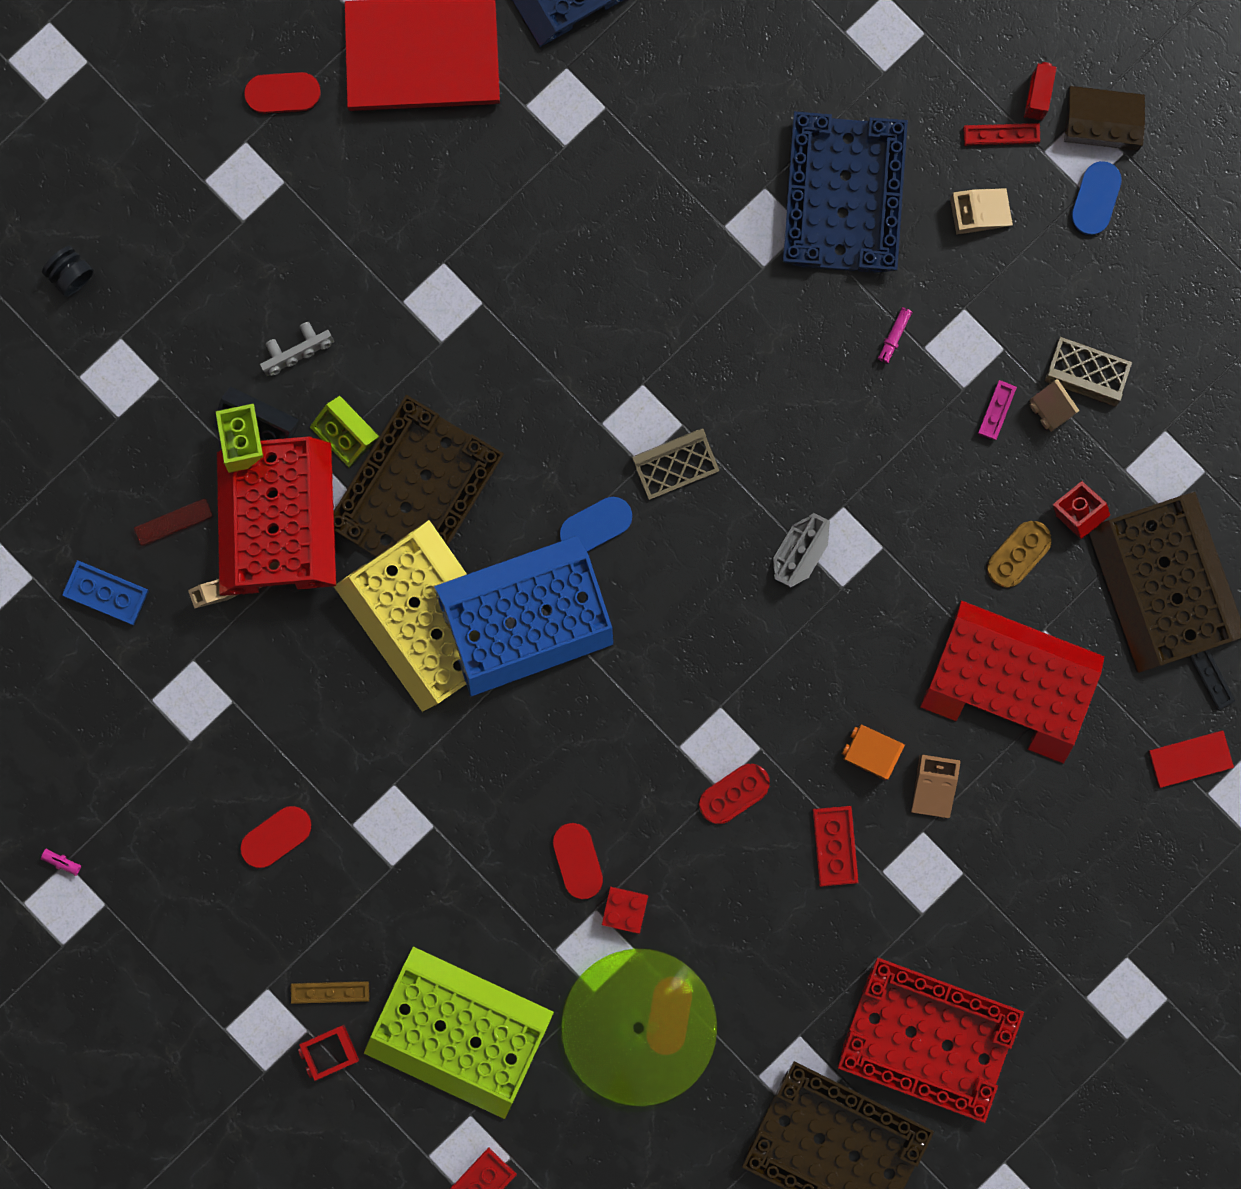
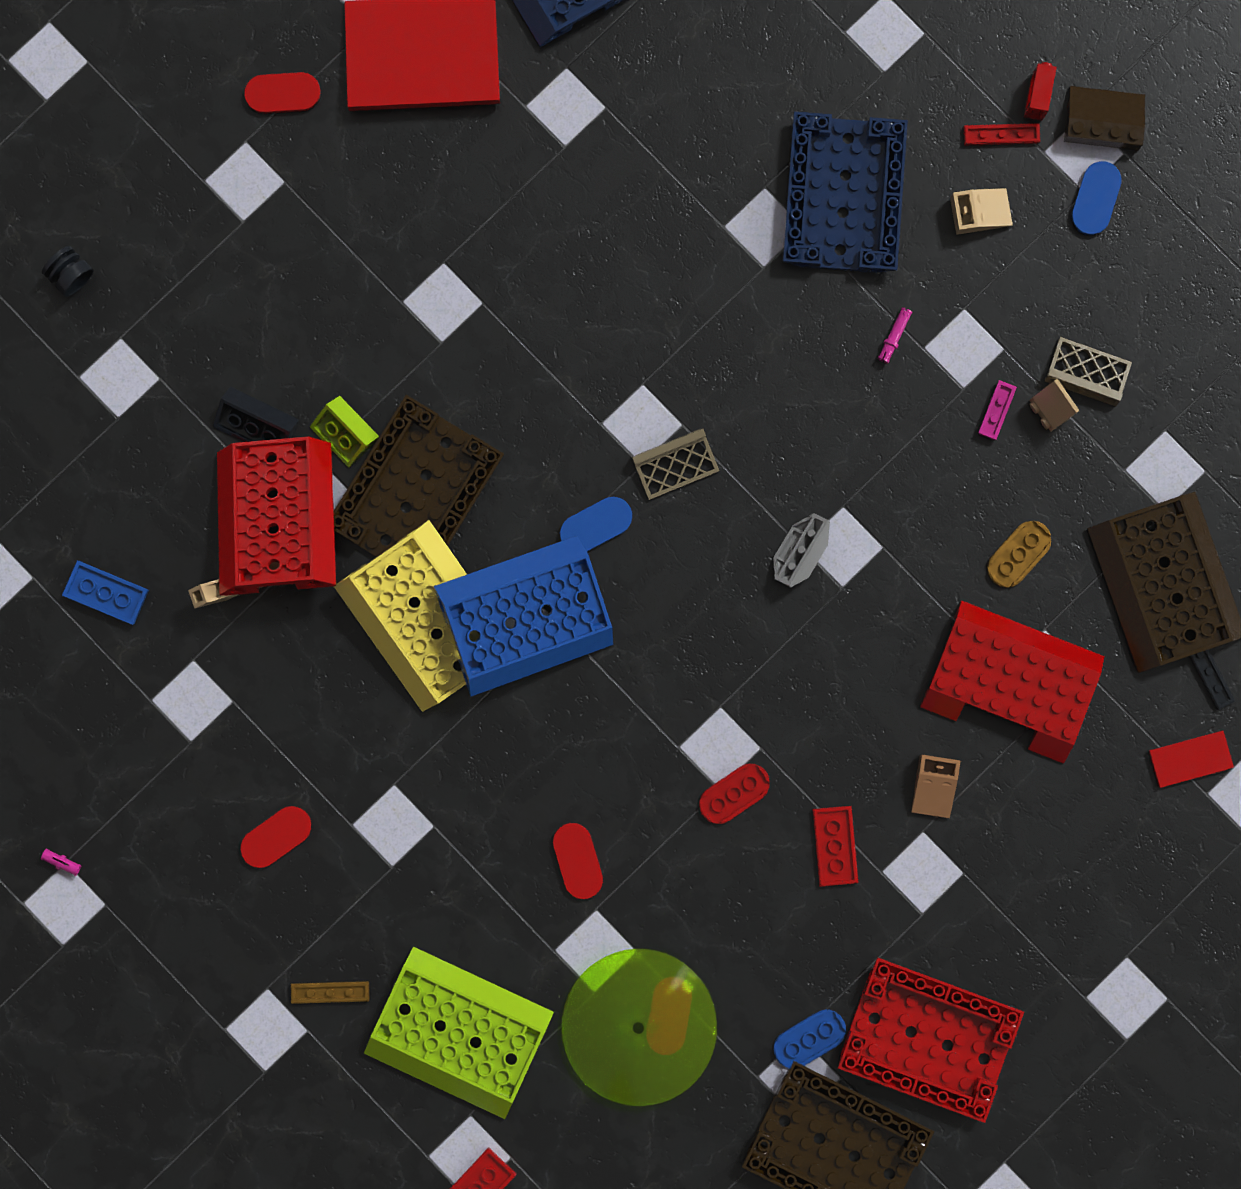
(173, 522): clear red plate -> none
(239, 437): lime slope -> none
(303, 350): light grey plate -> none
(347, 1046): red window -> none
(624, 909): red brick -> none
(810, 1038): none -> blue tile
(873, 751): orange slope -> none
(1081, 509): red brick -> none

